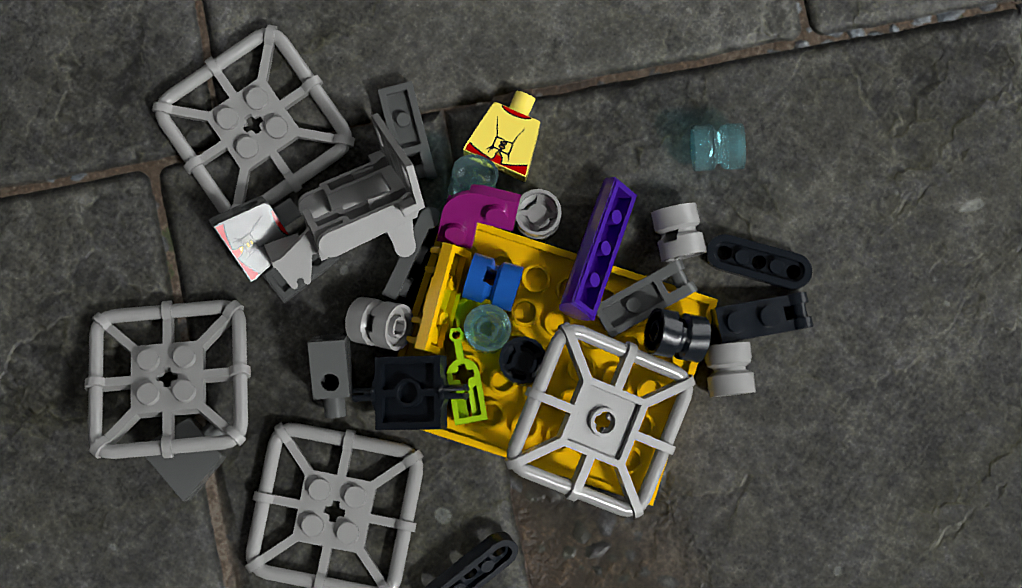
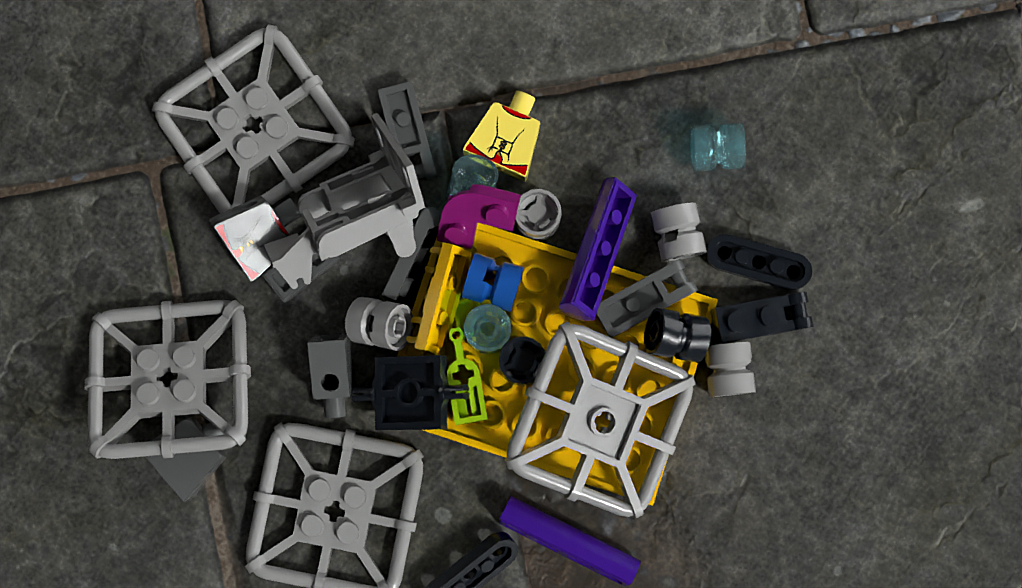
(569, 542): none -> dark purple brick

